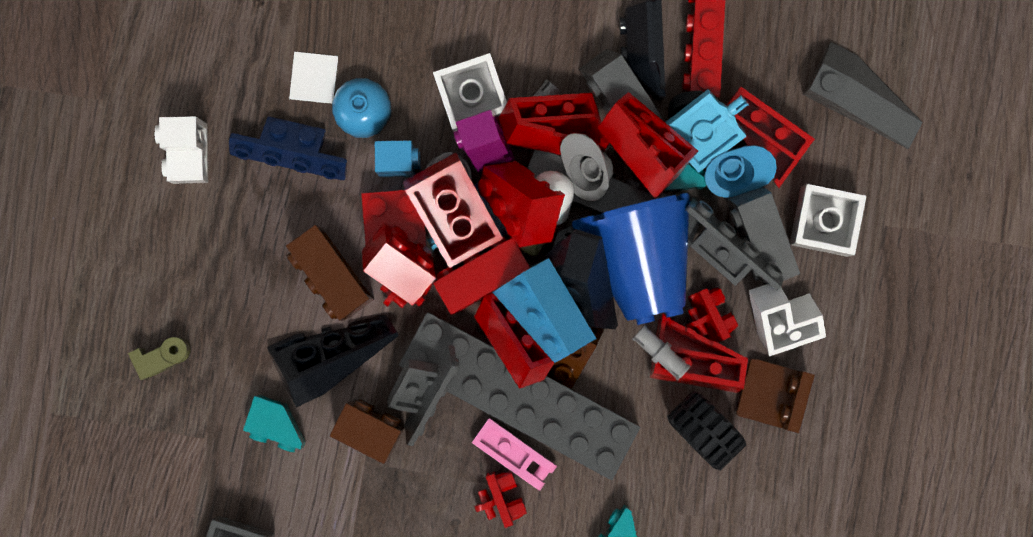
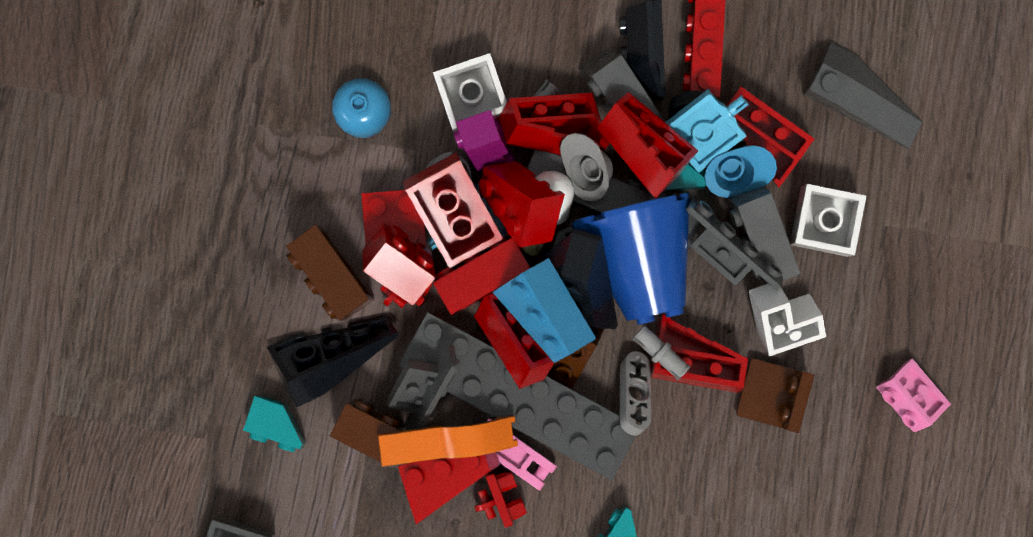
(171, 353): olive leg -> none
(185, 147): white brick -> none
(291, 147): dark blue bracket -> none
(313, 77): white sticker -> none
(396, 158): dark azure brick -> none
(438, 481): none -> red wedge
(446, 441): none -> orange piece
(628, 403): none -> light grey beam
(706, 316): red hips -> none
(706, 430): black tyre -> none
(913, 396): none -> bright pink bracket

